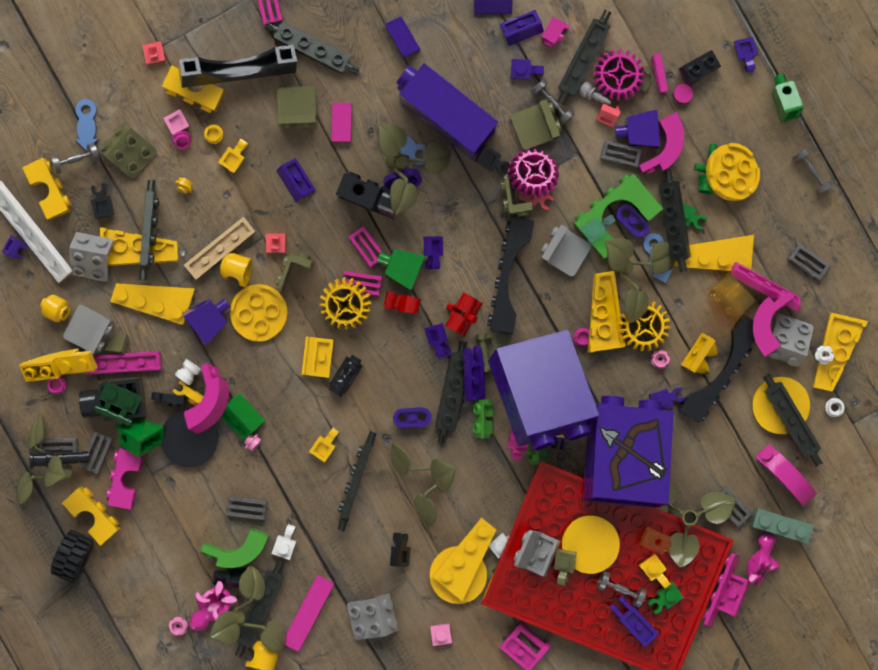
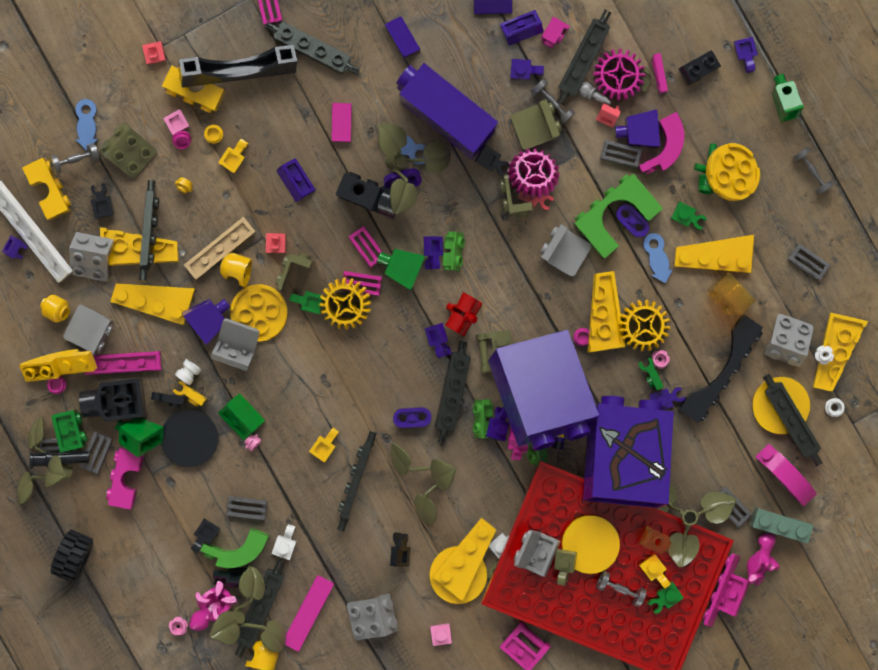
(69, 430): none -> green bracket
(104, 526): yellow arch -> none
(117, 344): olive tile -> none
(121, 398): dark green plate -> none
(206, 533): none -> black plate
(213, 403): dark pink arch -> none
(236, 344): none -> light grey bracket
(296, 107): olive bracket -> none
(309, 302): none -> green plate
(317, 357): yellow plate -> none
(341, 383): black piece -> none
(401, 303): red leg -> none
(454, 259): none -> bright green hinge
(474, 374): dark purple hinge -> none
(497, 426): none -> dark purple plate
(503, 315): black arch -> none
(595, 229): clear light blue plate -> none
(618, 253): olive plant -> none
(635, 623): dark purple hinge -> none
(653, 379): none -> green plate
(674, 220): pearl dark grey plate -> none
(683, 93): dark pink tile -> none
(695, 358): yellow tile -> none
(762, 284): dark pink tile -> none
(762, 322): dark pink arch -> none

